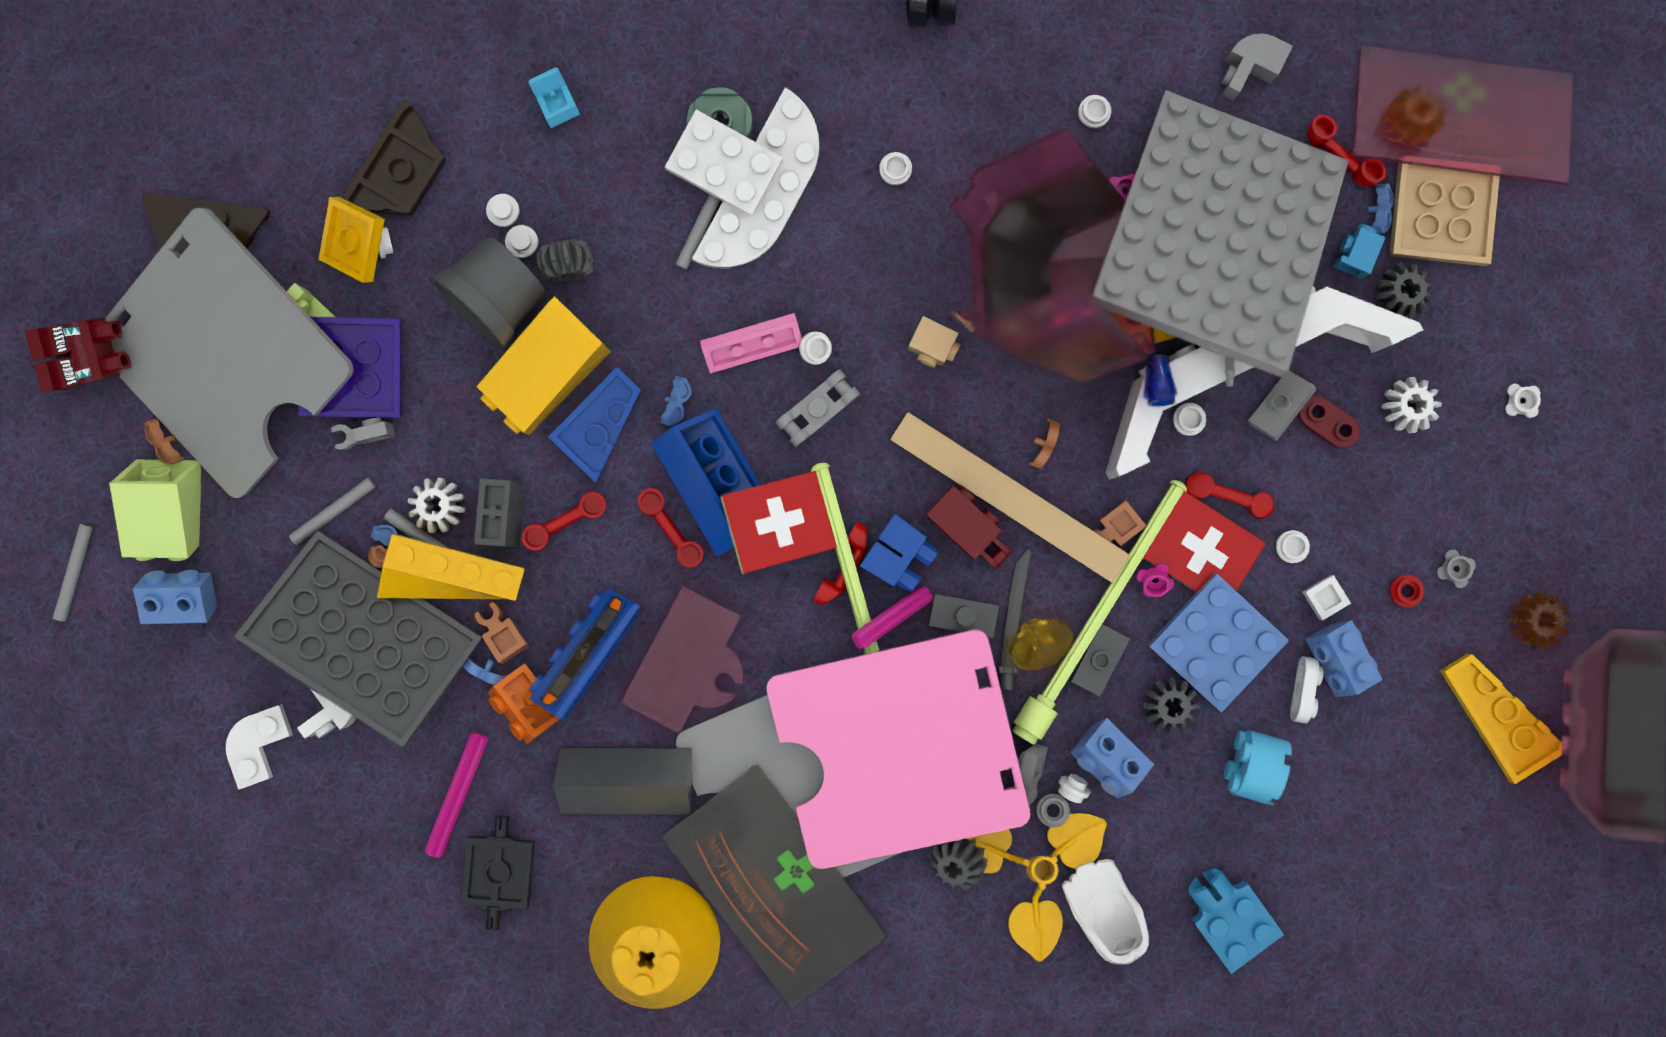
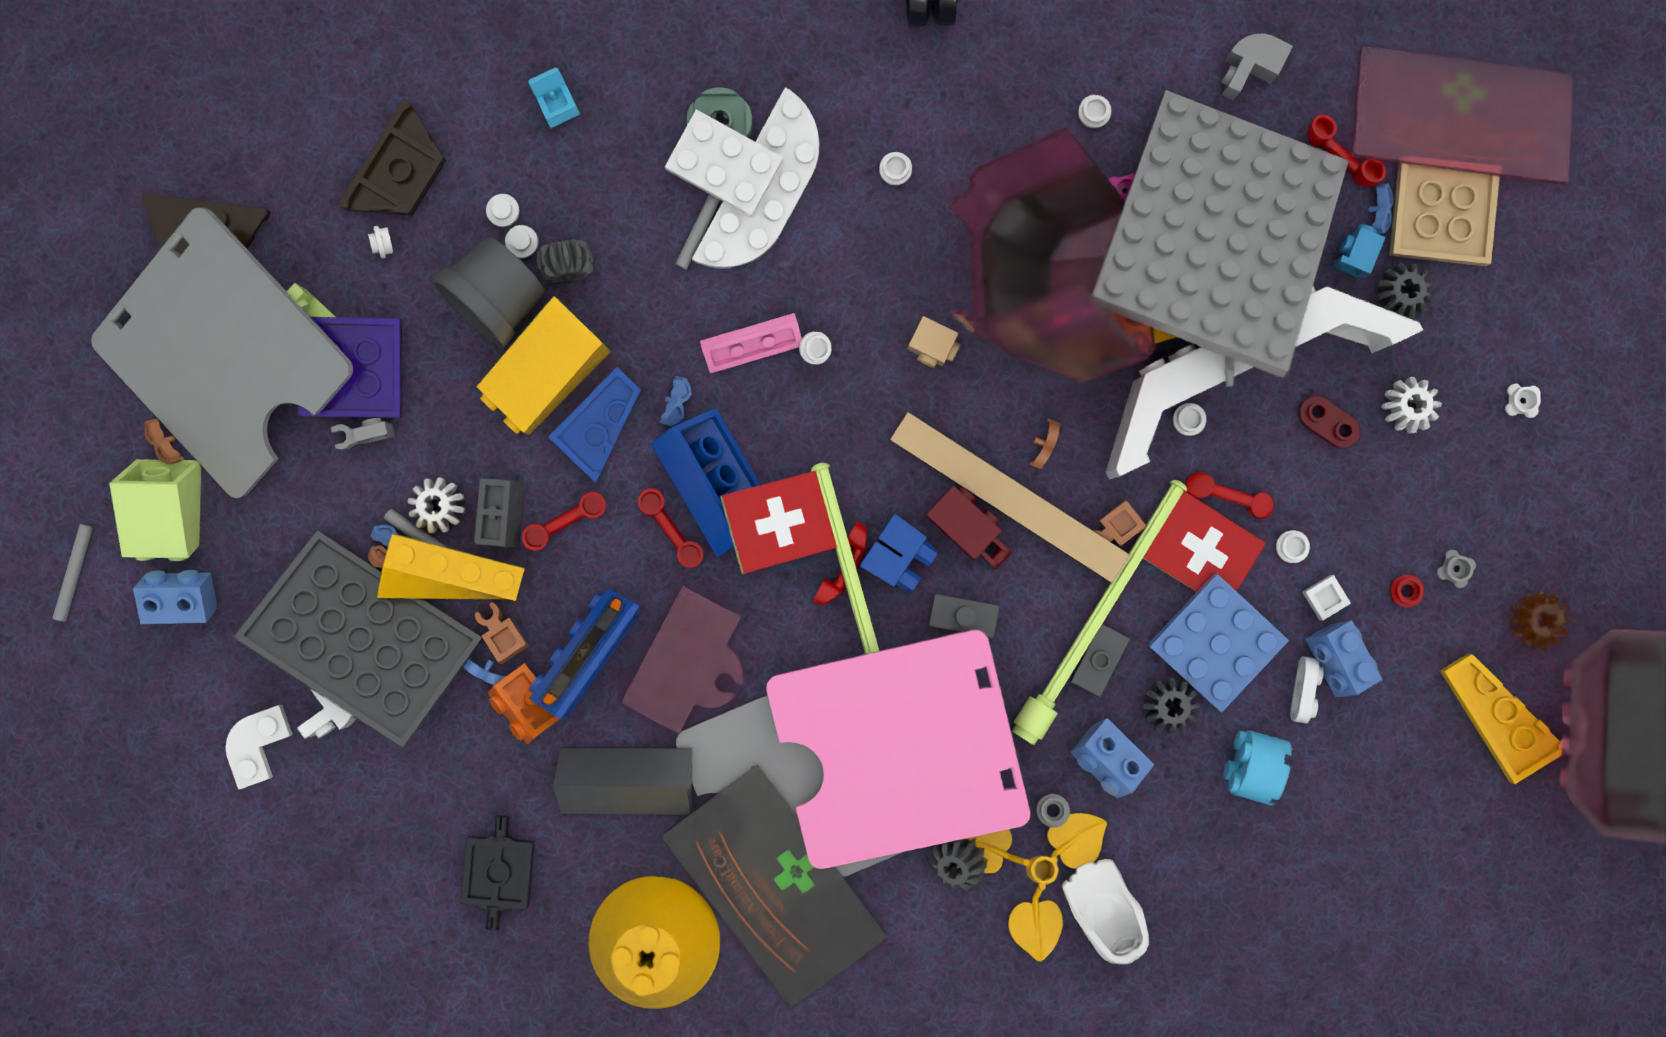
(89, 348): dark red hips -> none
(332, 511): light grey bar -> none
(351, 239): yellow plate -> none
(456, 795): dark pink axle -> none
(817, 408): light grey plate -> none
(892, 617): dark pink axle -> none
(1007, 667): dark grey sword -> none
(1031, 767): light grey plate -> none
(1040, 643): clear yellow piece -> none
(1074, 788): white plate -> none
(1159, 382): clear blue cone -> none
(1159, 587): dark pink plate -> none
(1232, 919): dark azure plate -> none
(1282, 405): light grey plate -> none
(1415, 115): clear orange gear -> none

